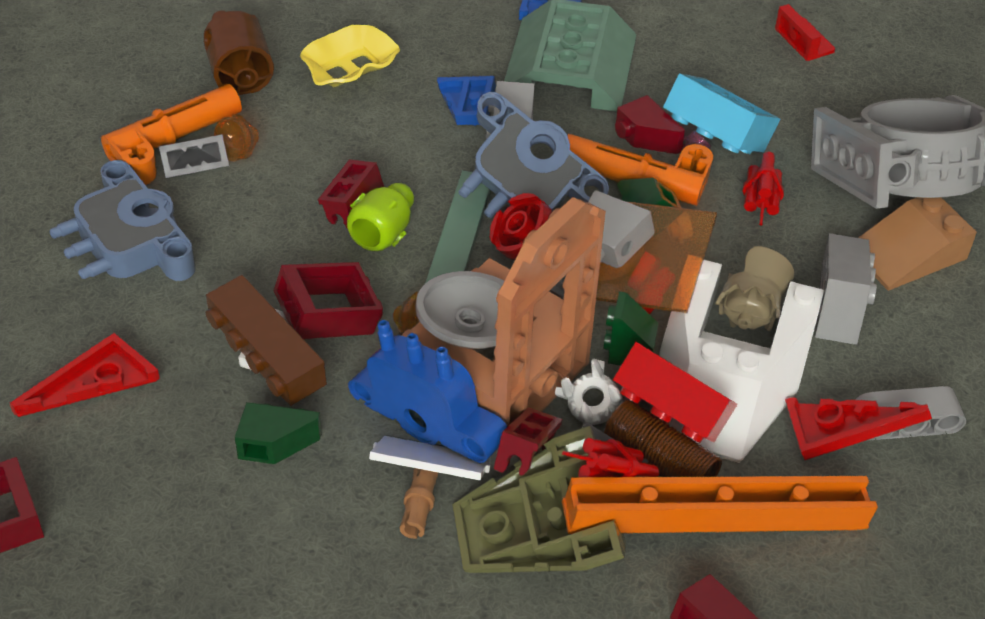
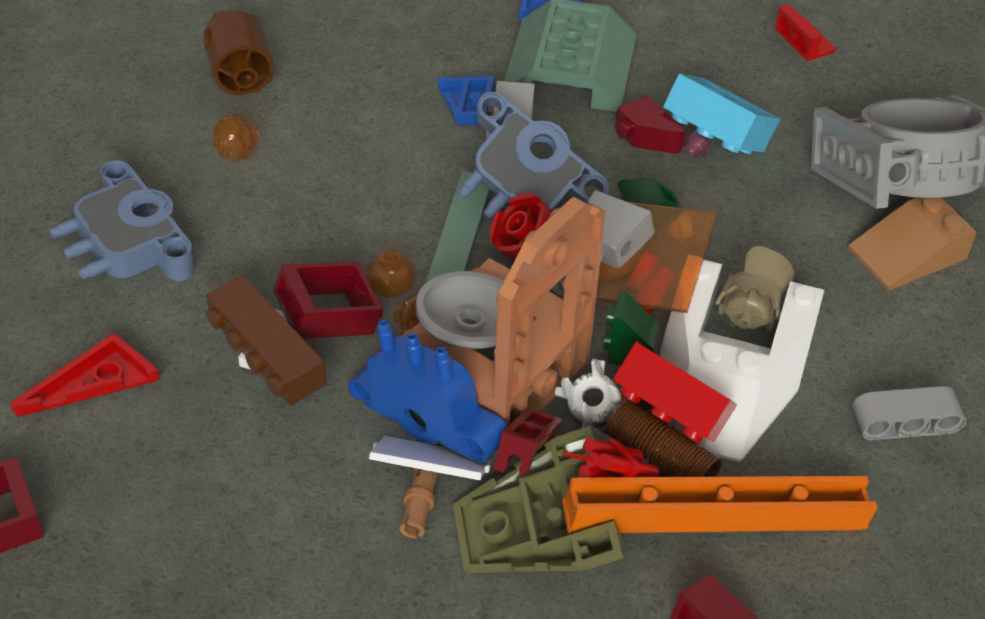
(138, 140): orange piece -> none
(193, 156): flat silver slope -> none
(275, 432): dark green slope -> none
(345, 45): light yellow piece -> none
(347, 186): dark red hinge -> none
(380, 216): lime piece -> none
(391, 274): none -> clear orange piece
(685, 179): orange piece -> none
(763, 187): red piece -> none
(841, 424): red wing -> none
(847, 288): light grey wedge -> none

